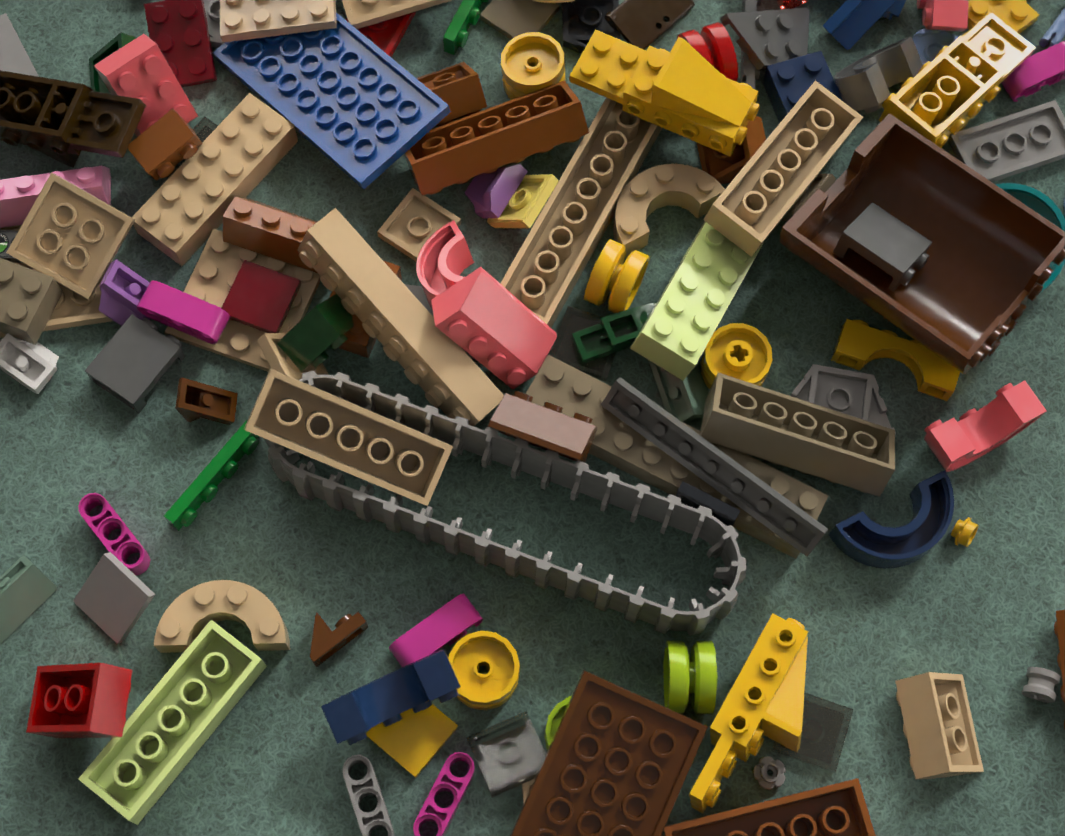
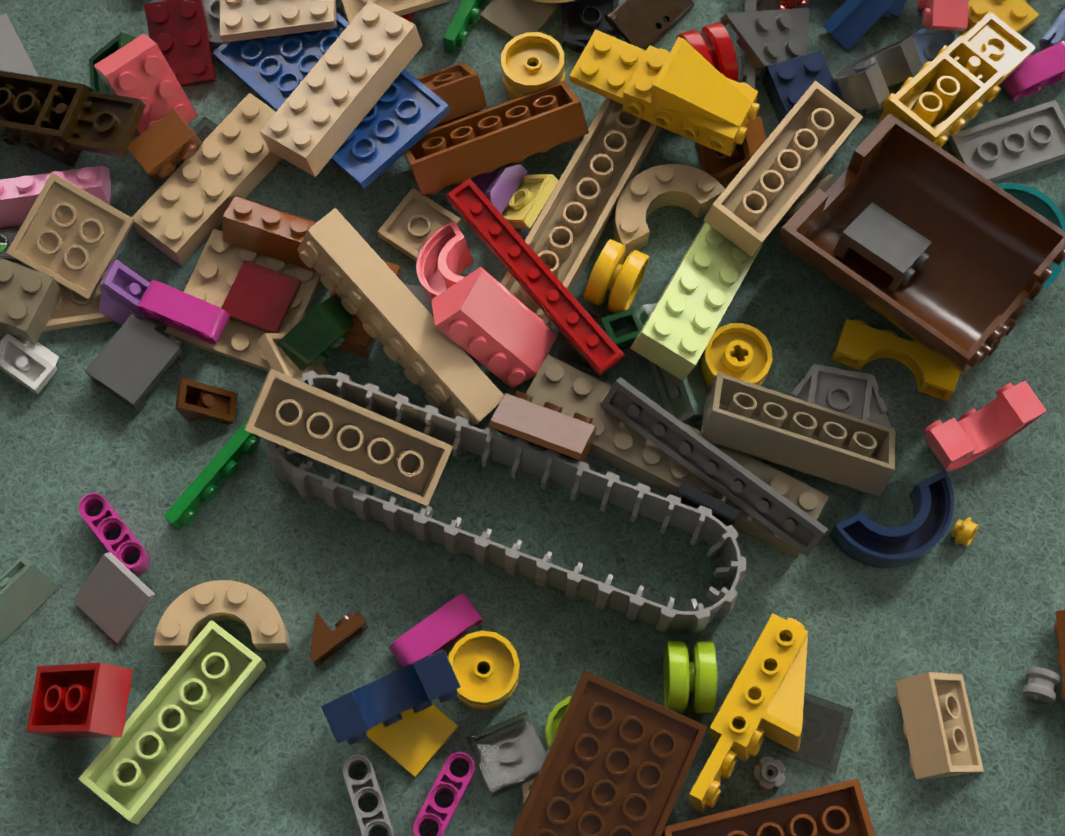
(341, 88): none -> tan brick
(535, 277): none -> red tile

